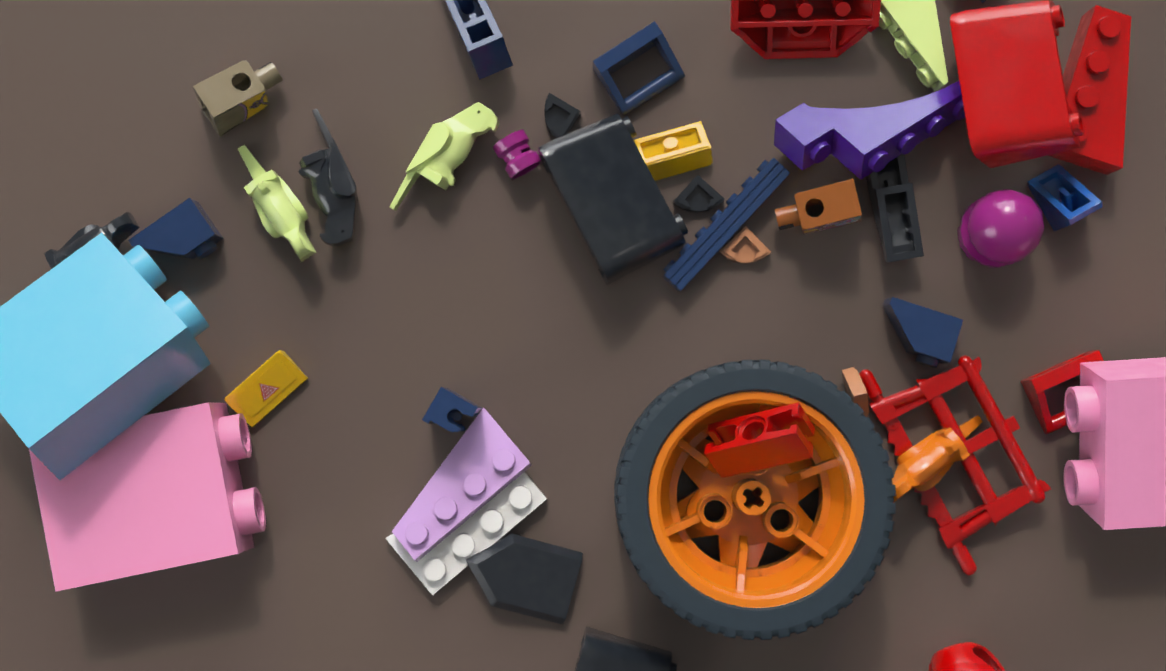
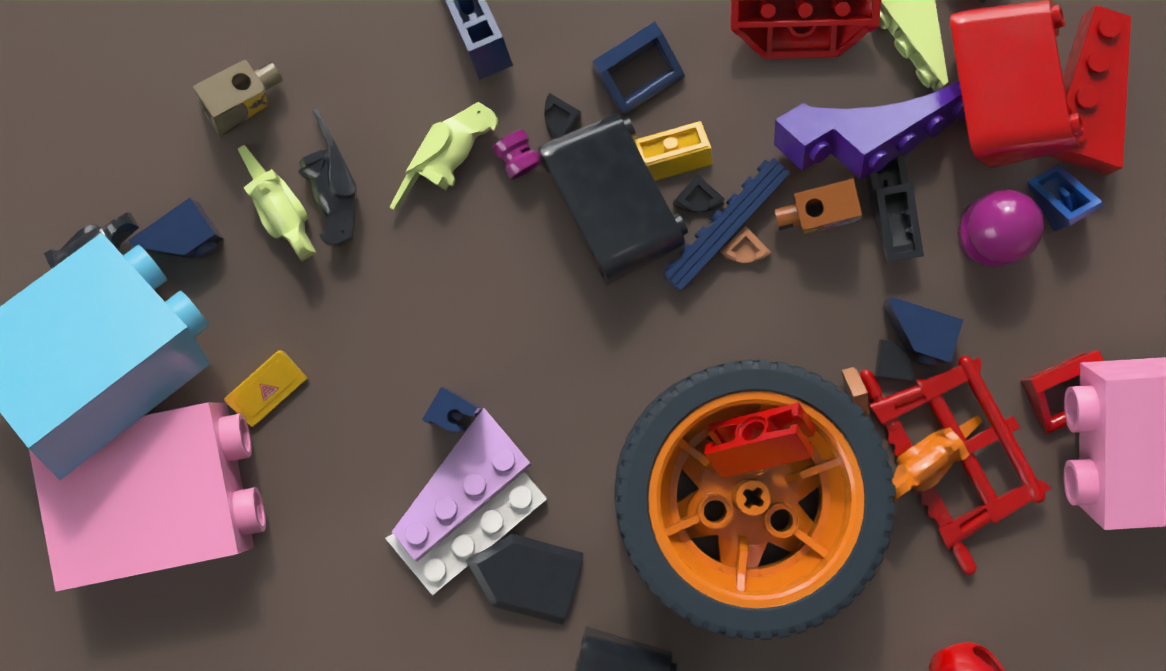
(893, 362): none -> black tile

